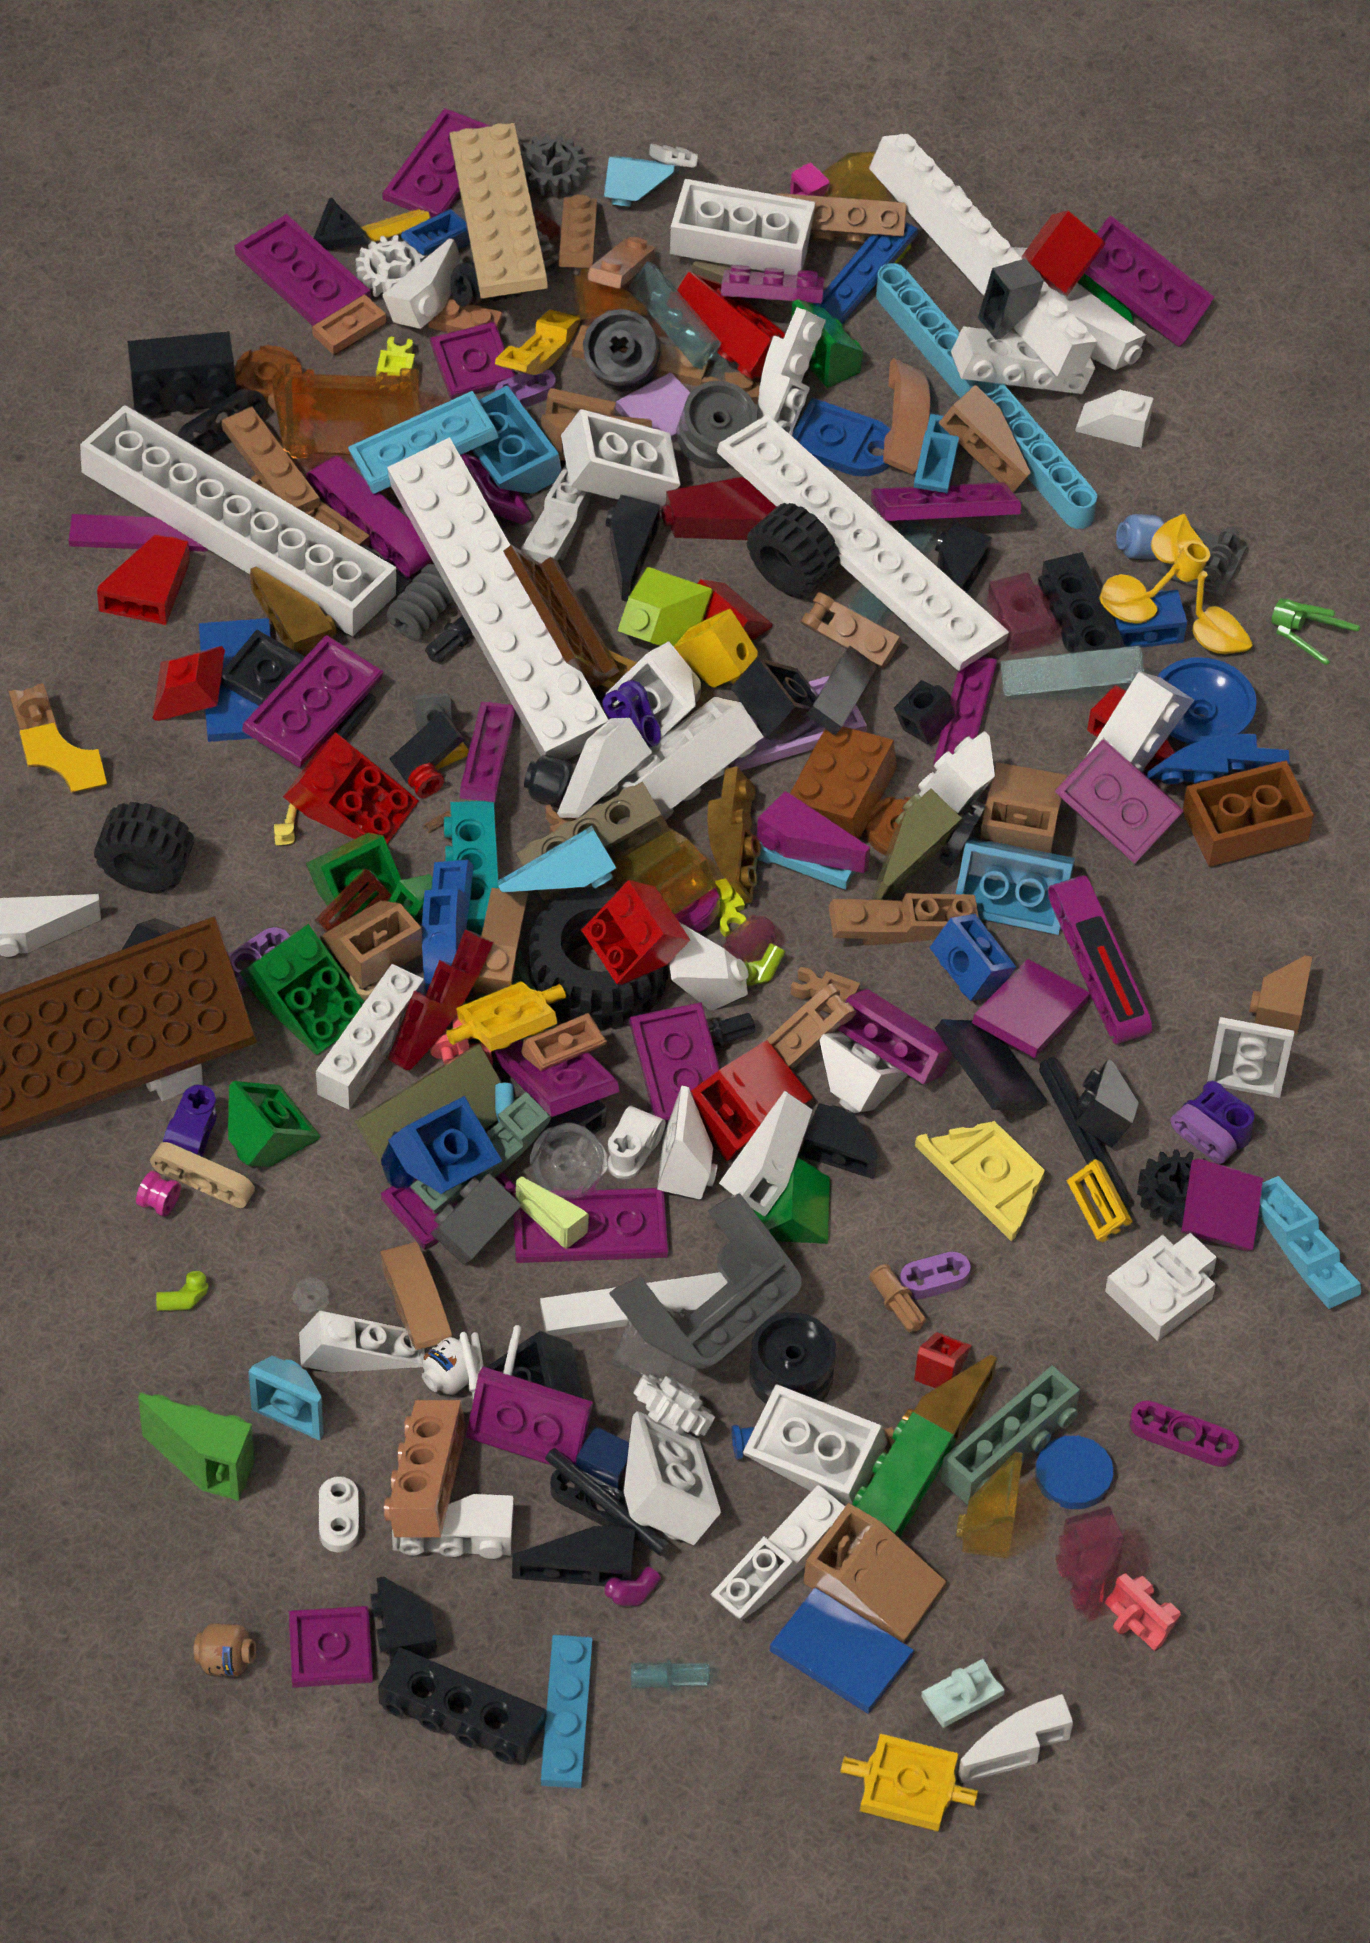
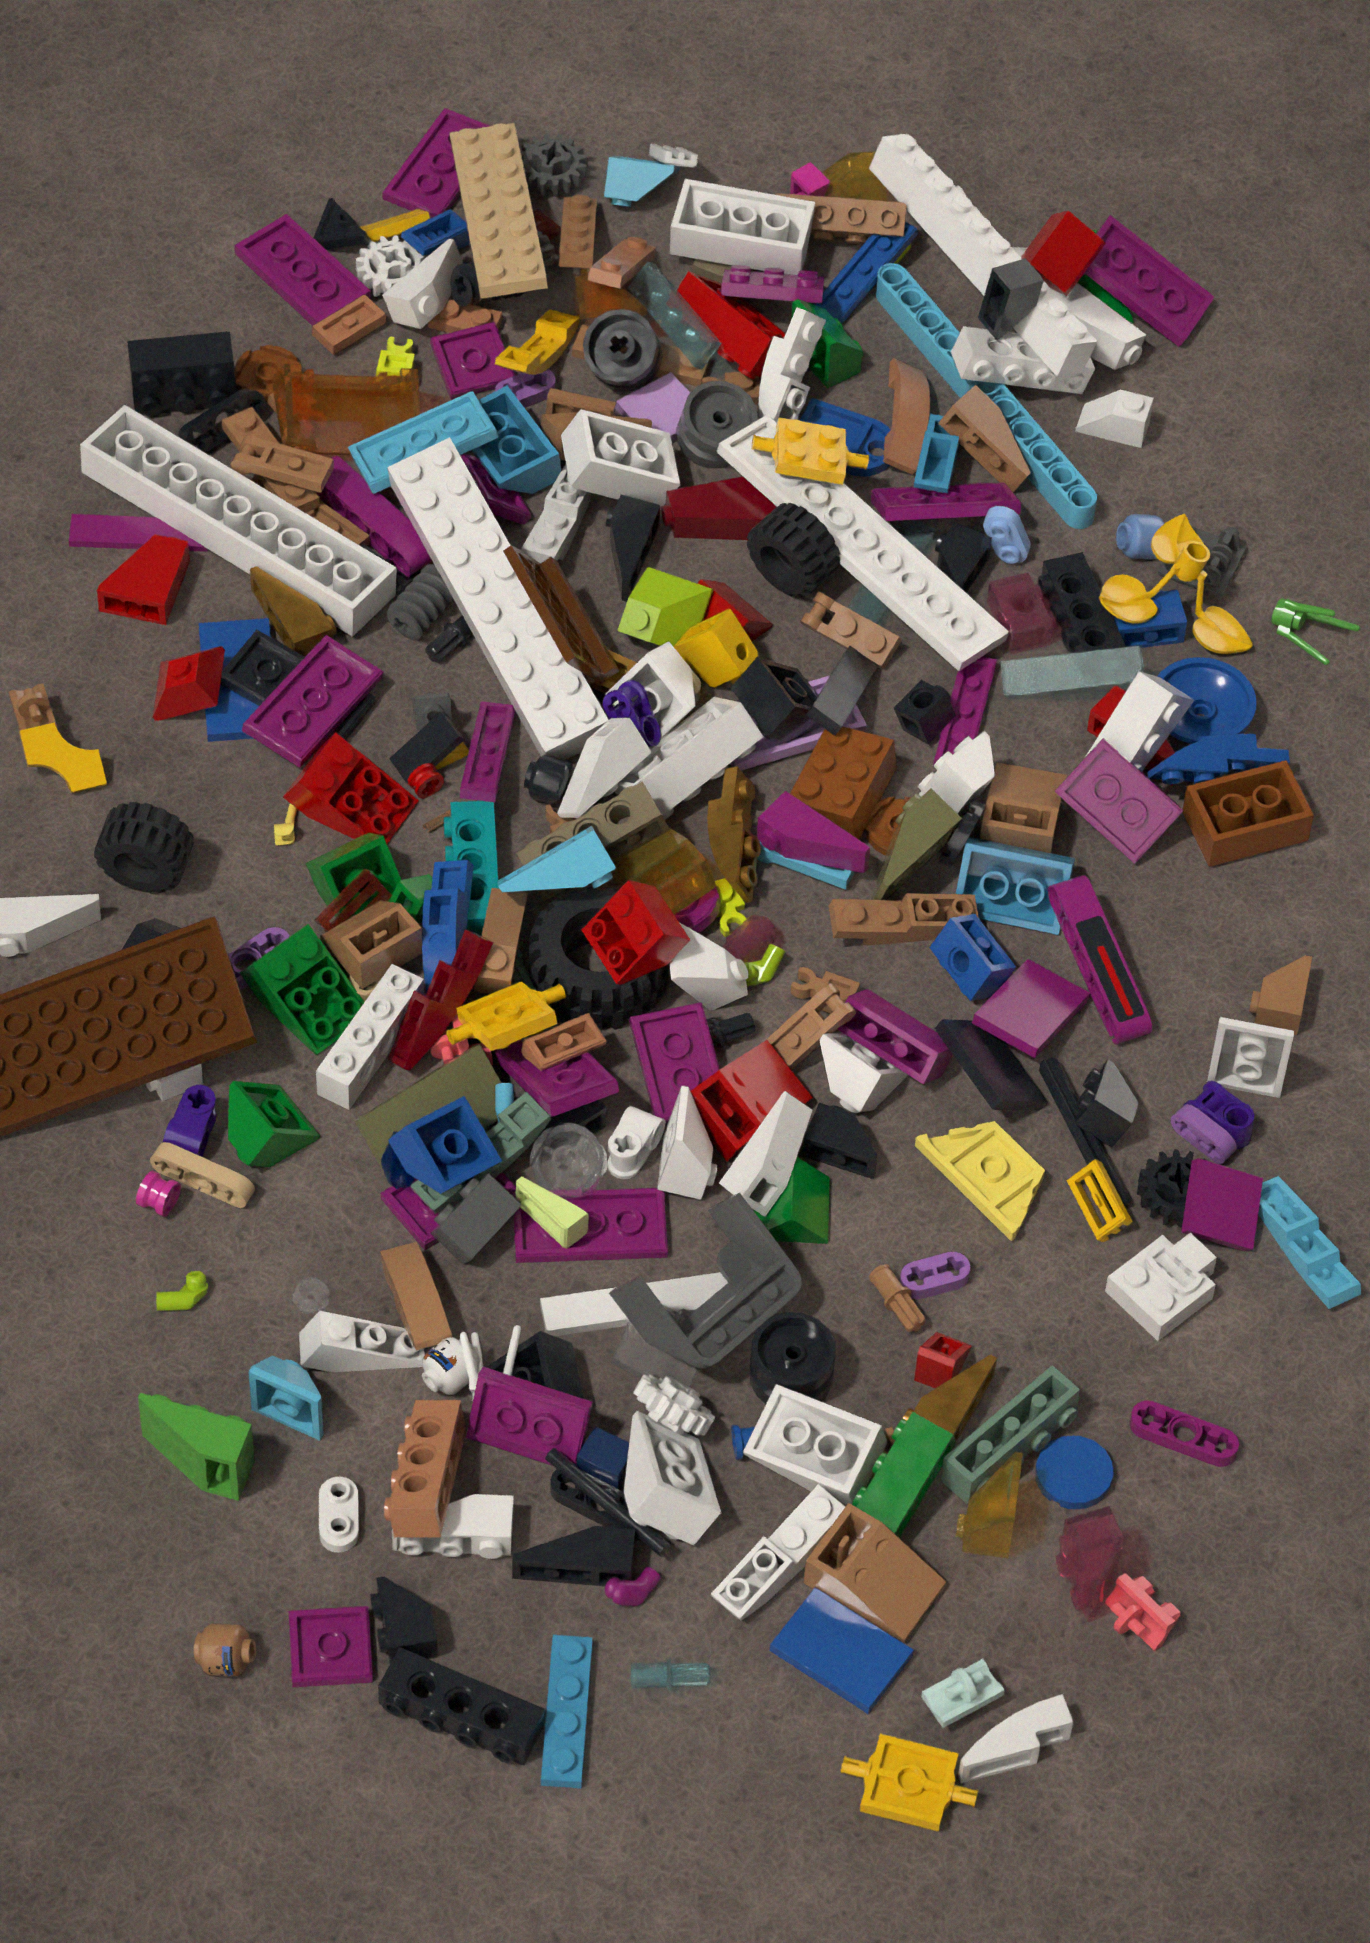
(283, 463): none -> medium nougat plate
(810, 451): none -> yellow plate
(1007, 533): none -> light blue plate

